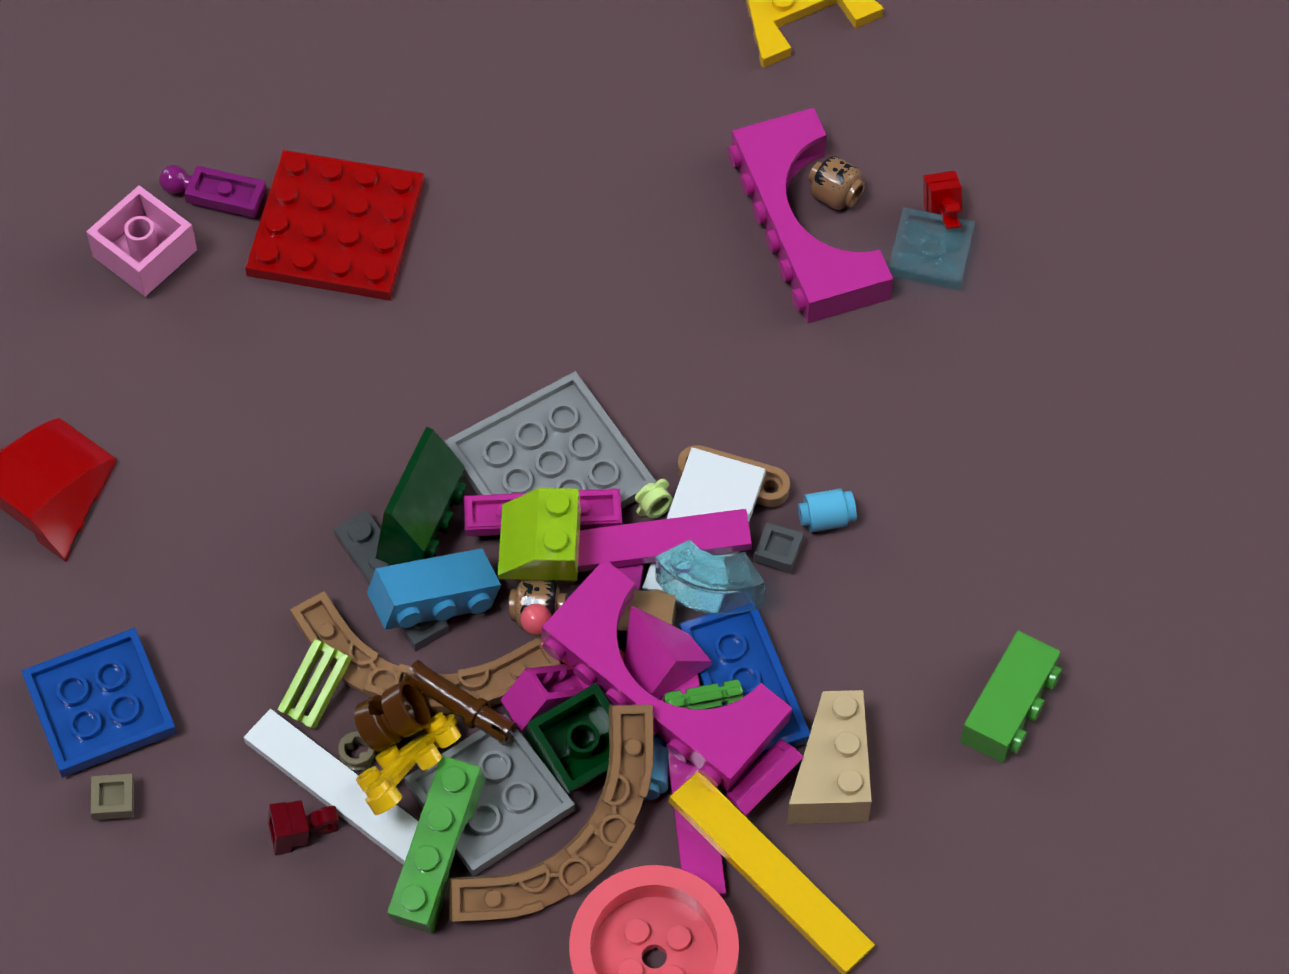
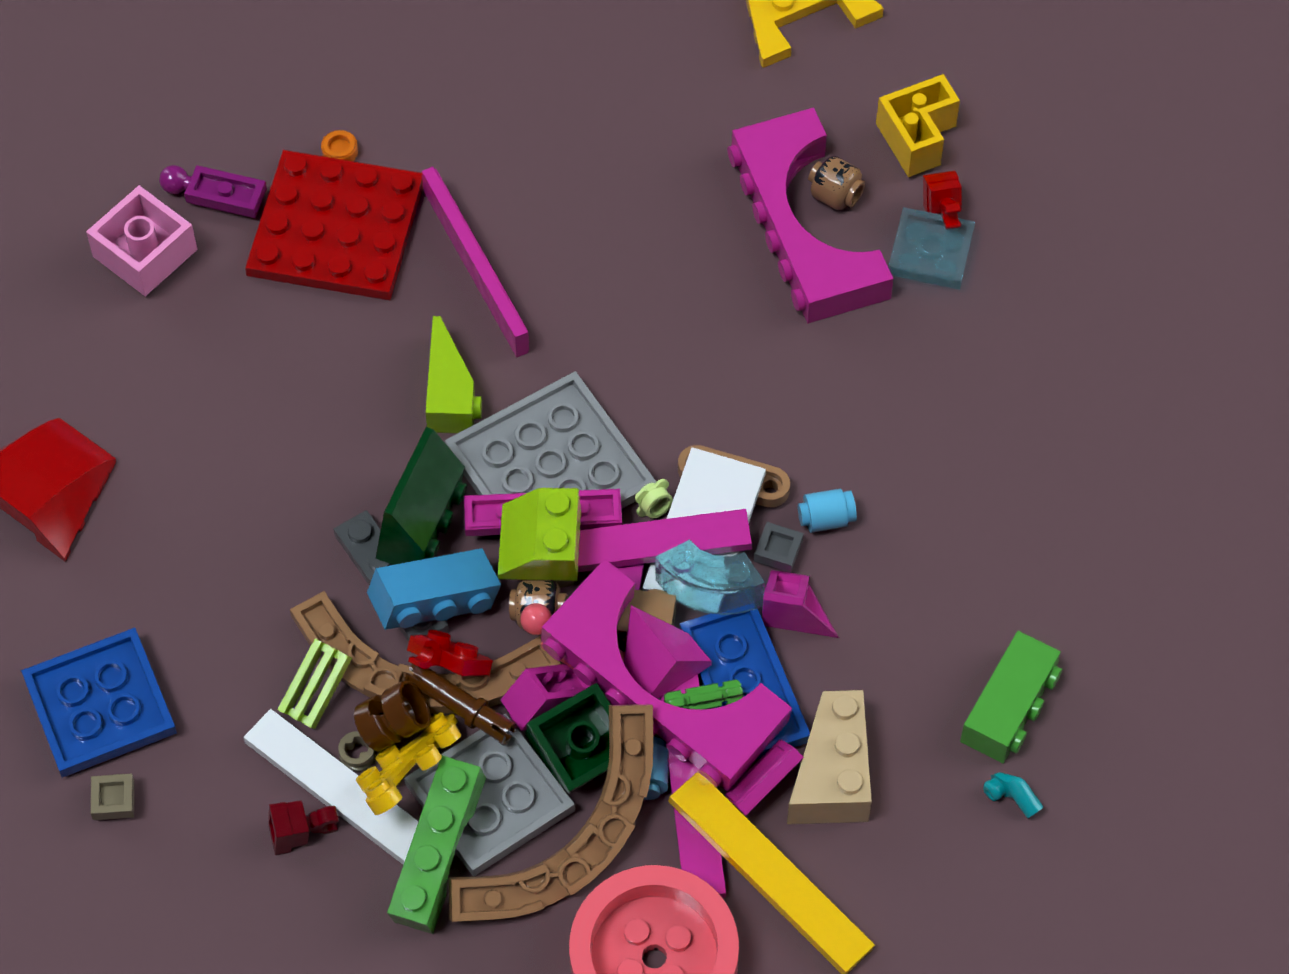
(340, 145): none -> orange tile
(439, 650): none -> red plate
(450, 388): none -> lime slope
(475, 262): none -> dark pink tile
(793, 605): none -> dark pink slope
(913, 122): none -> yellow brick
(1015, 788): none -> teal arm

